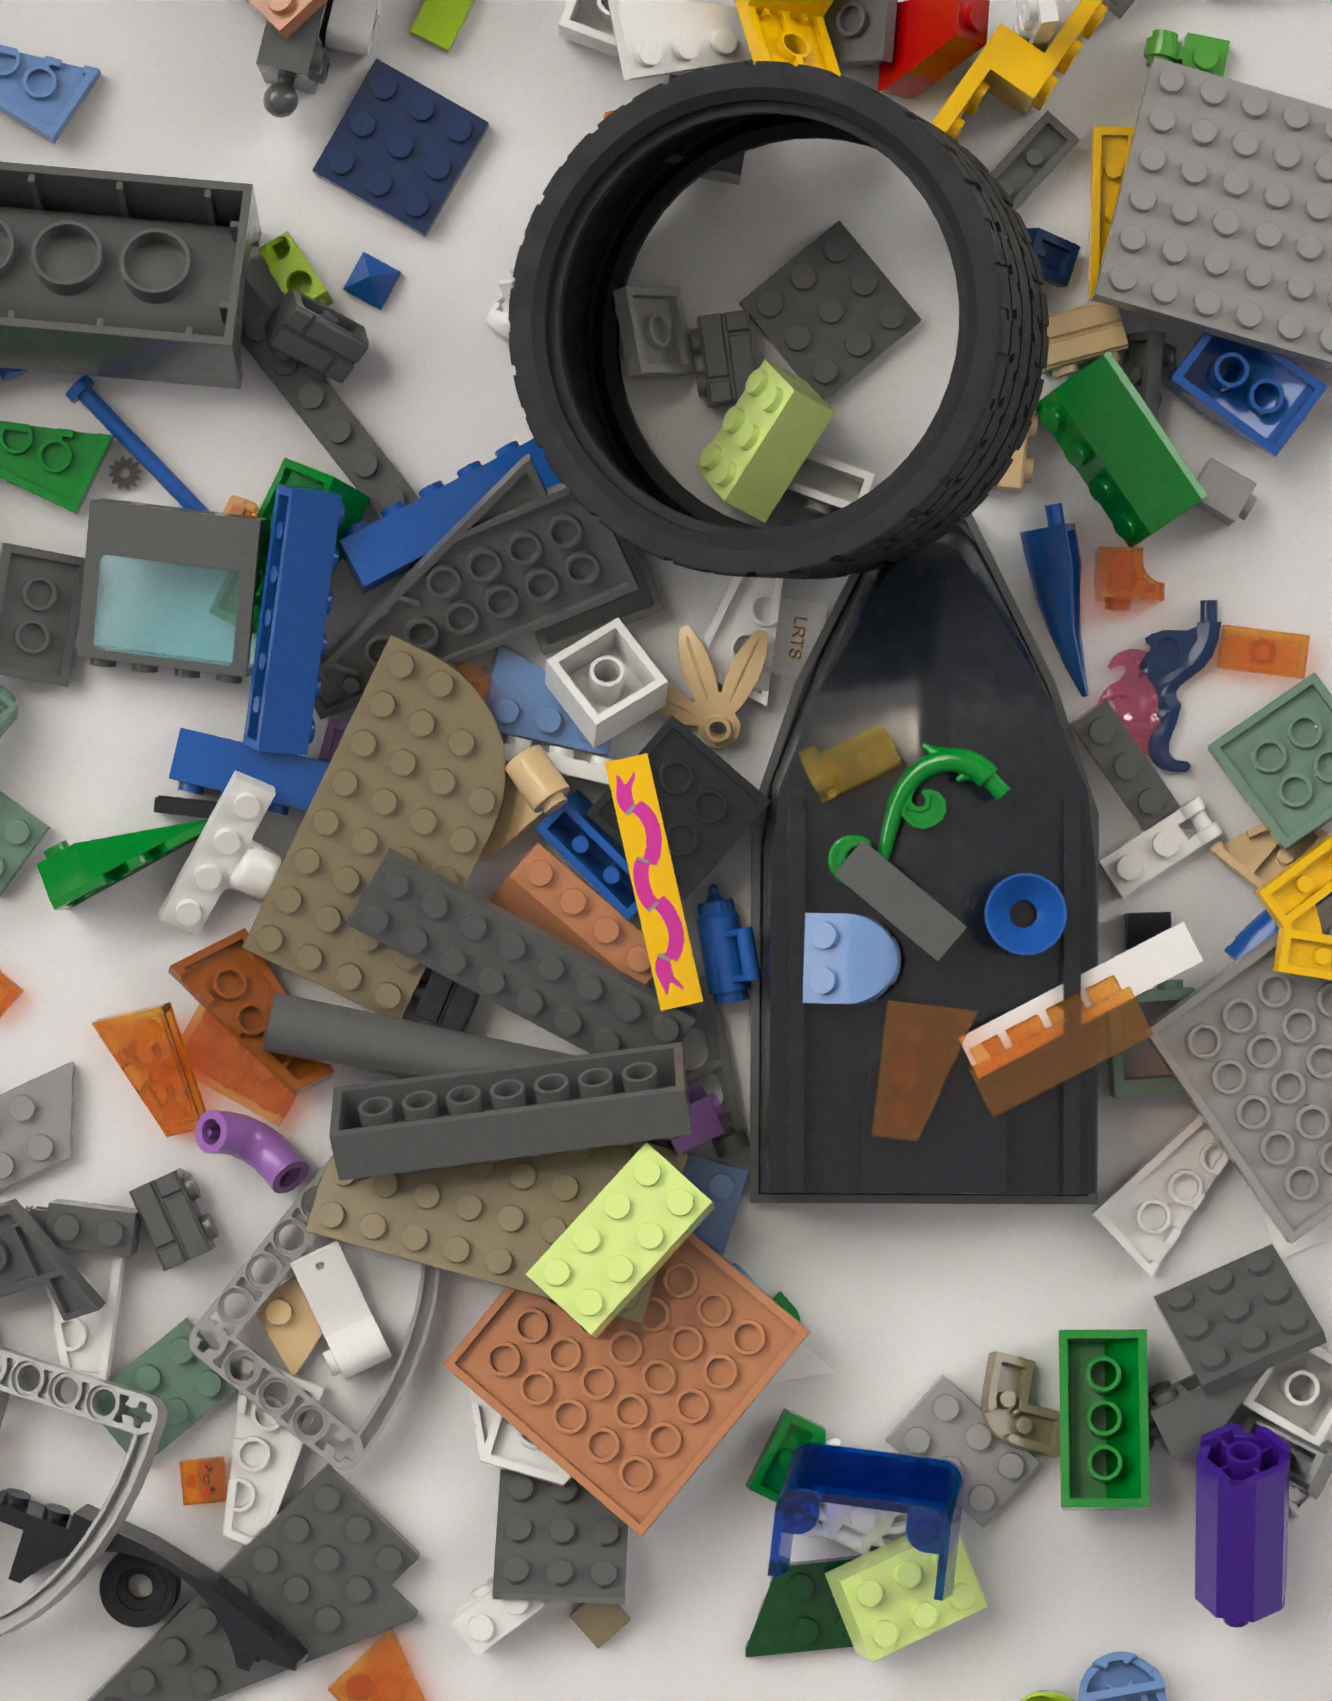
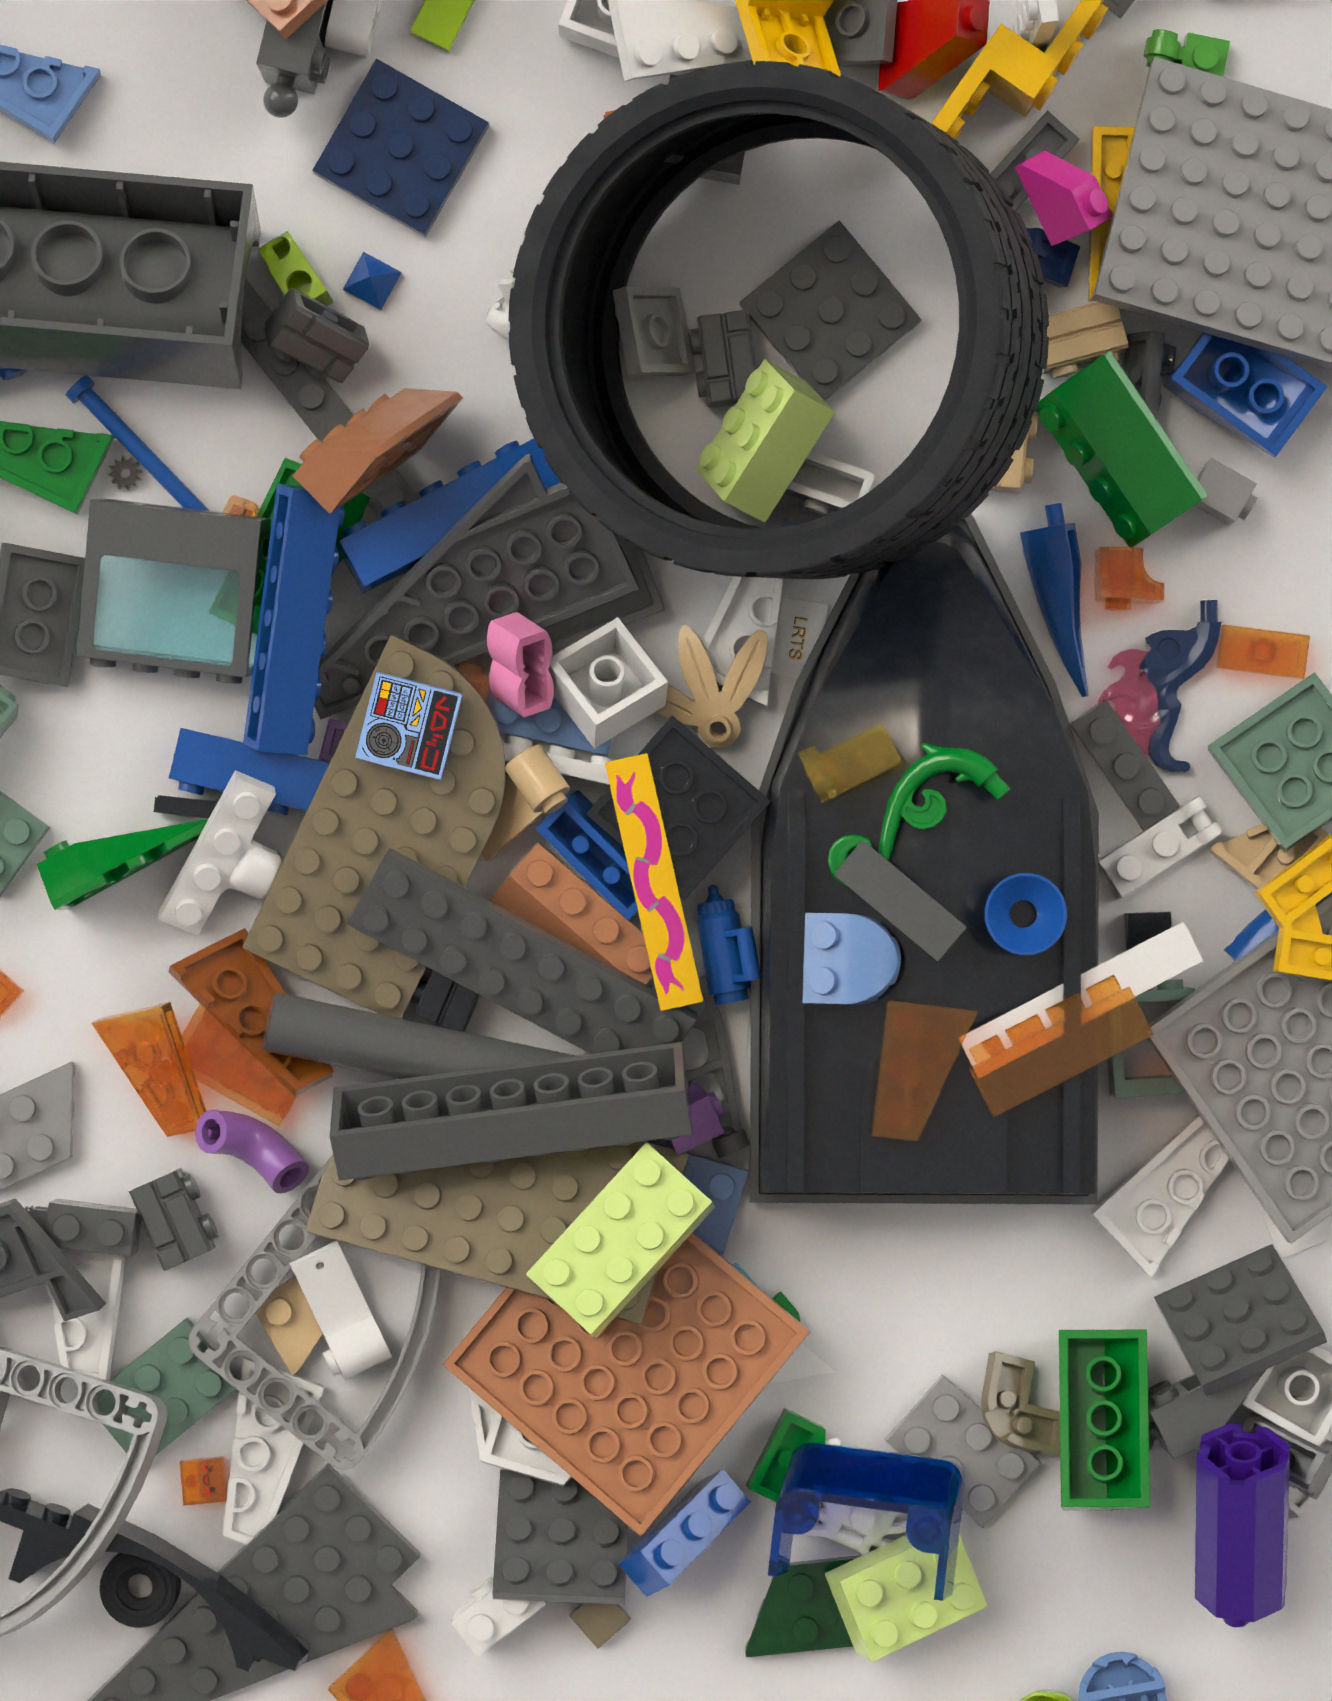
(372, 444): none -> nougat slope
(409, 725): none -> tile
(520, 664): none -> bright pink brick
(684, 1533): none -> brick
(1063, 196): none -> dark pink slope

